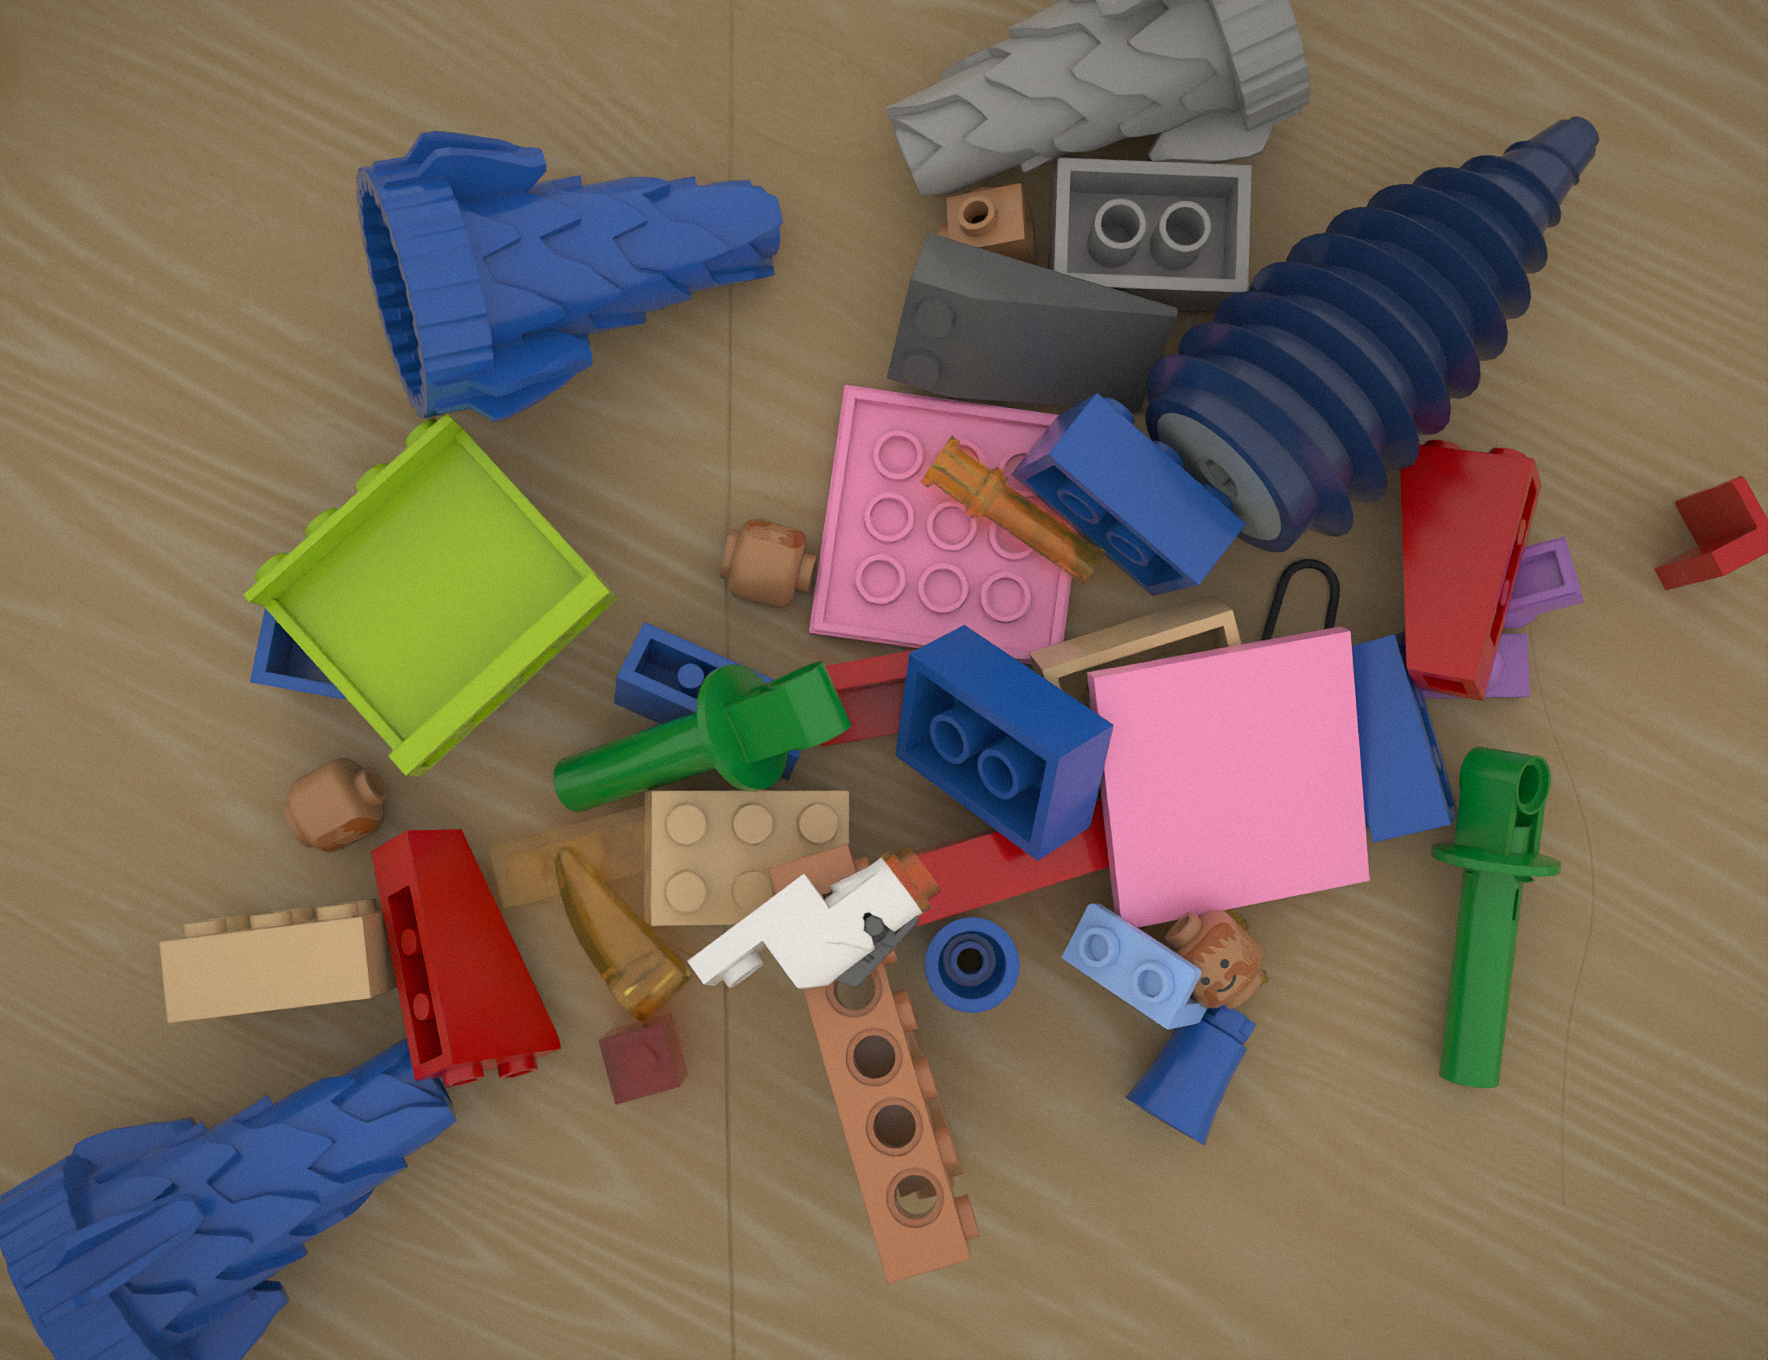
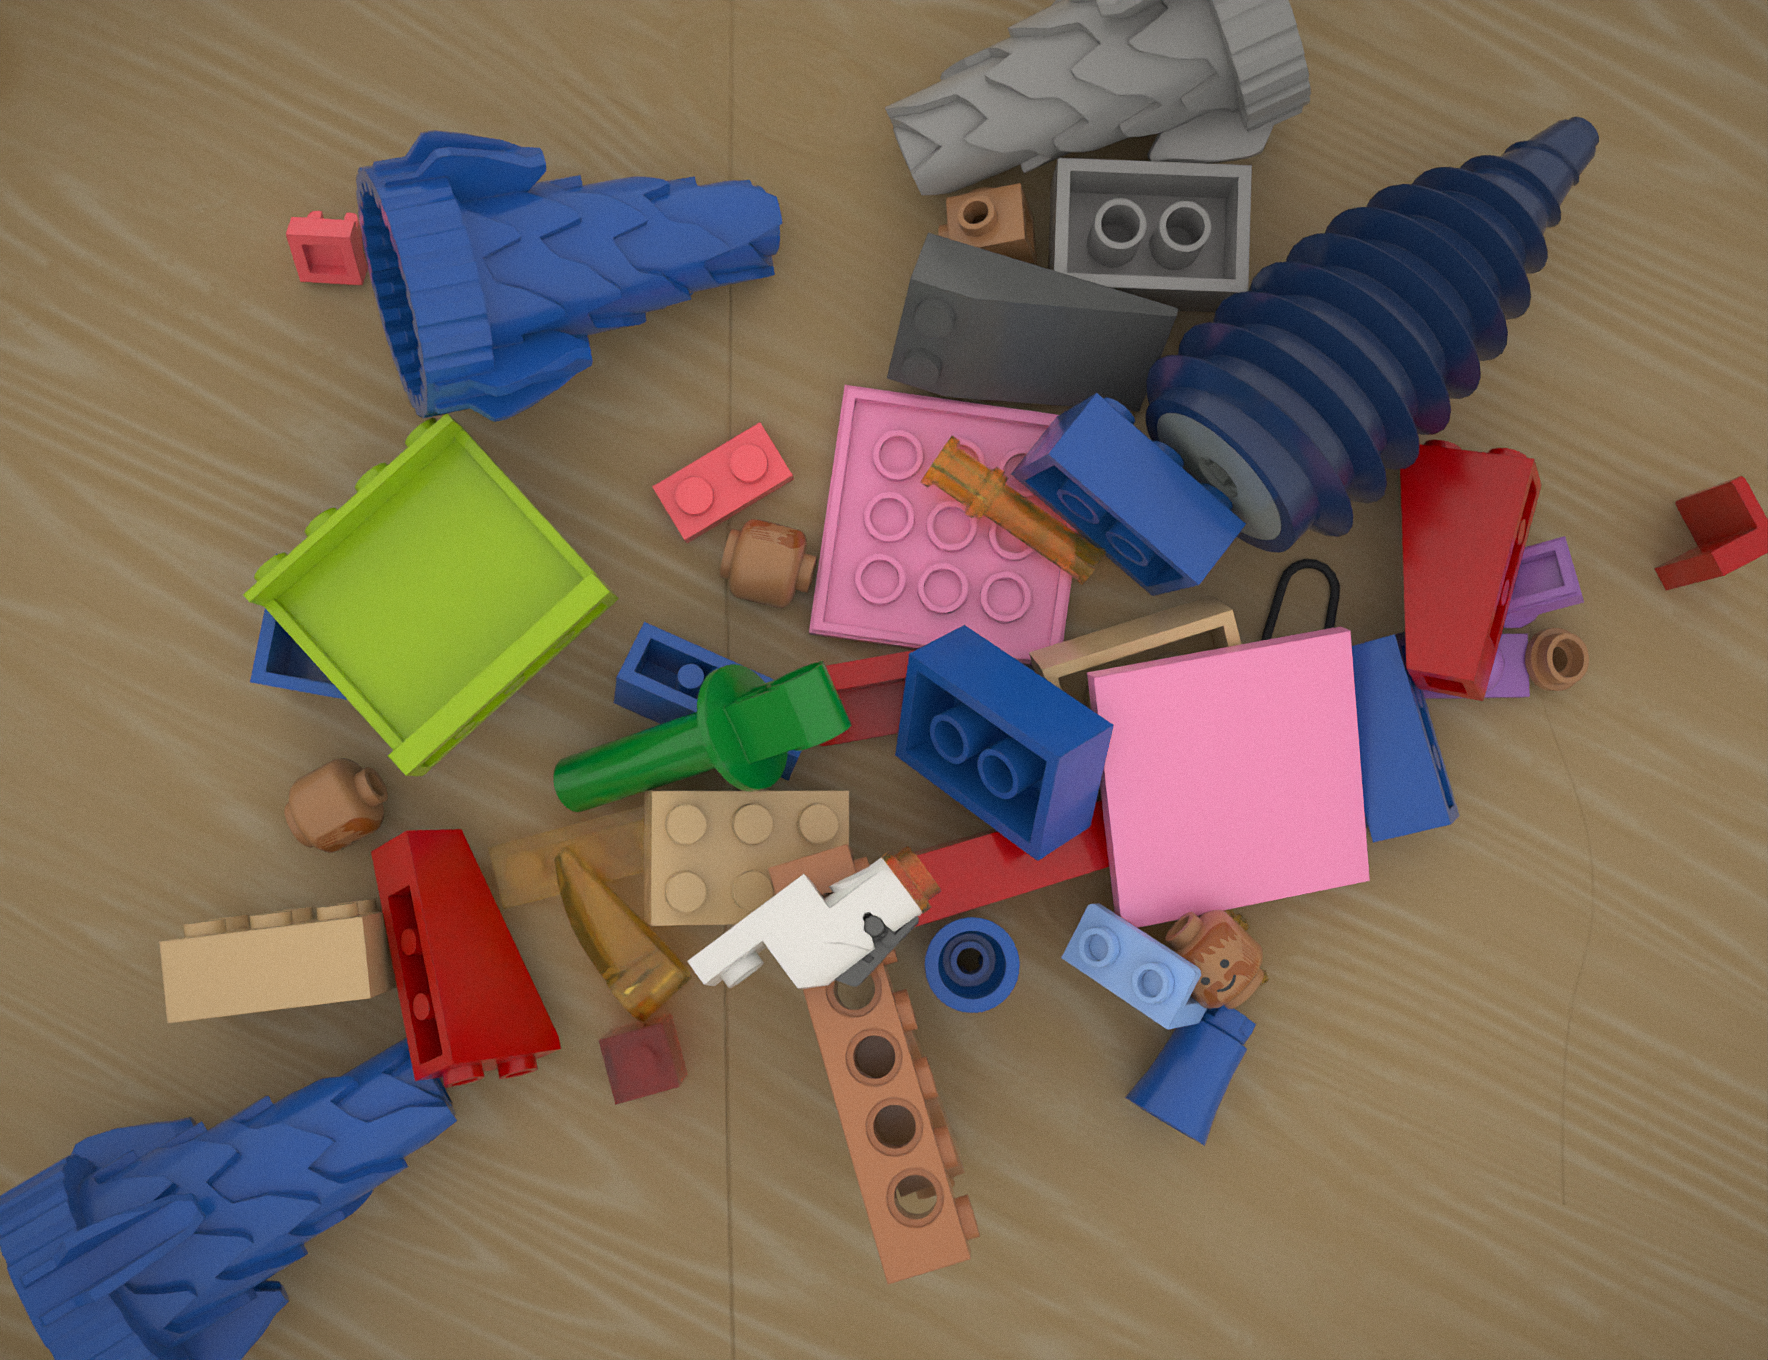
(327, 249): none -> coral tile
(723, 482): none -> coral plate
(1499, 852): green piece -> none
(1568, 662): none -> medium nougat plate

